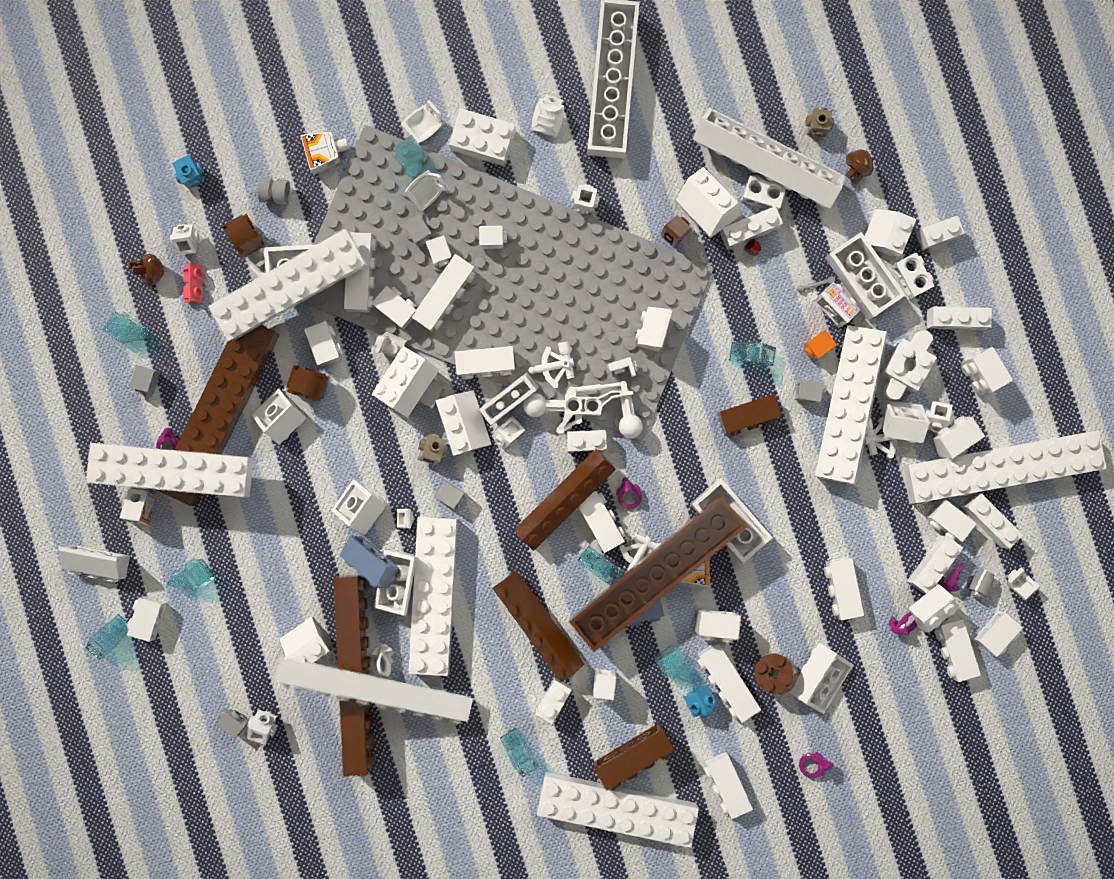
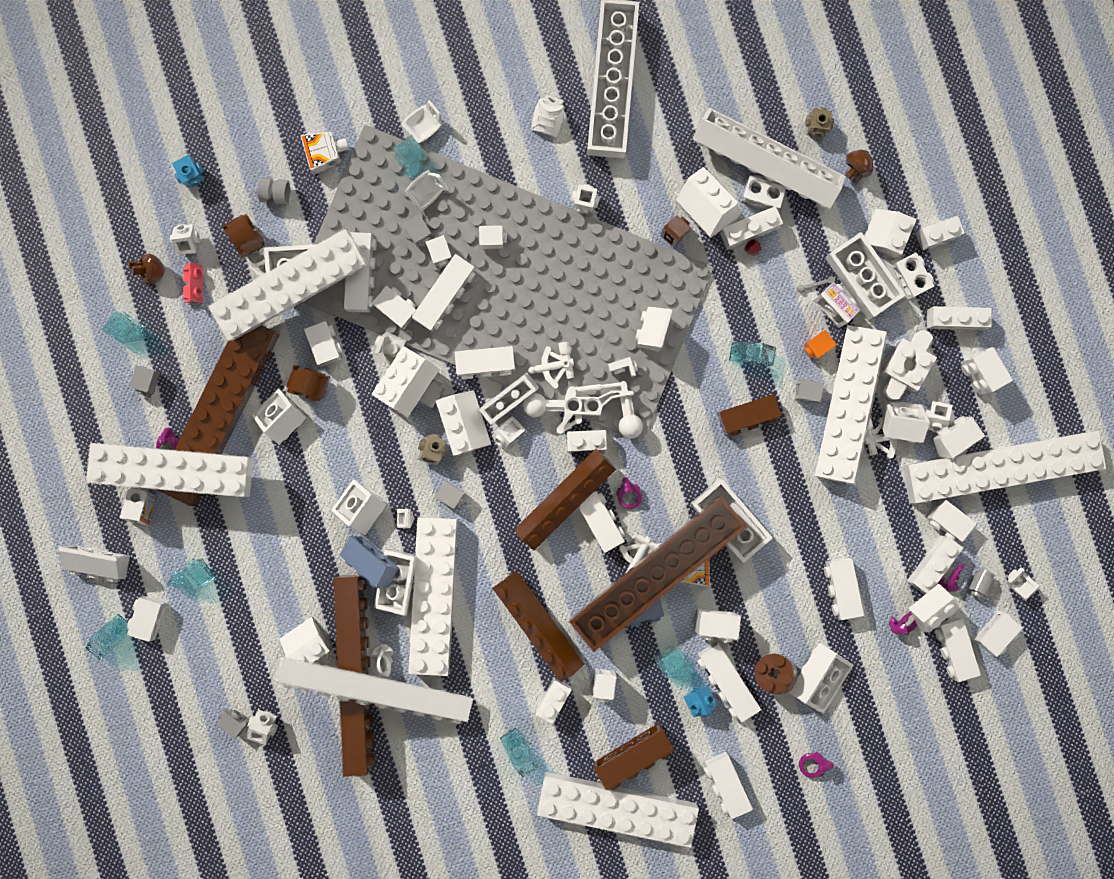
(482, 137): white brick -> none
(600, 565): clear light blue slope -> none
(991, 521): white brick -> none

